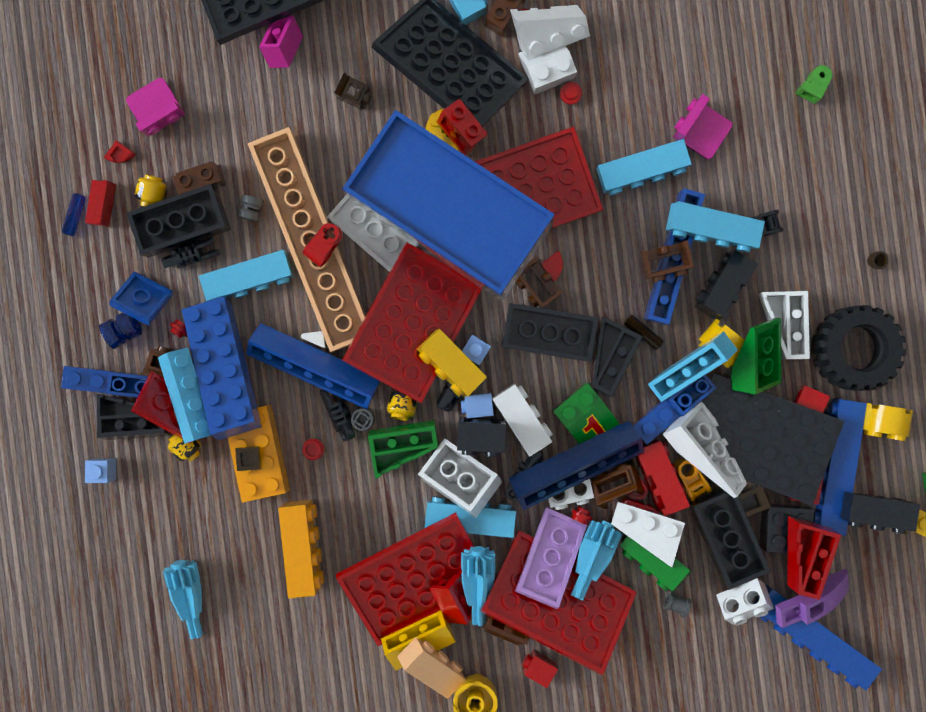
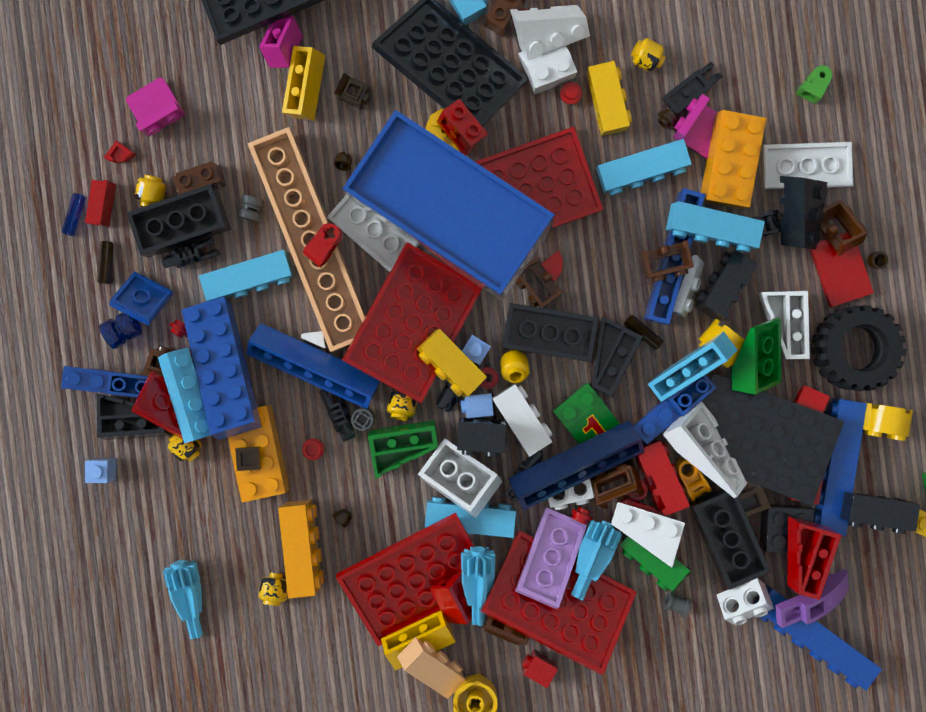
(105, 262): none -> dark brown axle
(273, 589): none -> yellow head
(303, 83): none -> yellow brick
(343, 161): none -> dark brown hinge
(343, 517): none -> dark brown hinge
(495, 378): none -> red plate
(514, 366): none -> yellow head
(608, 98): none -> yellow brick
(648, 55): none -> yellow head
(667, 119): none -> dark brown plate
(689, 285): none -> white hinge
(690, 88): none -> black hinge
(732, 159): none -> light orange brick
(802, 211): none -> black wedge
(814, 161): none -> white tile
(841, 276): none -> red tile
(846, 218): none -> reddish brown window

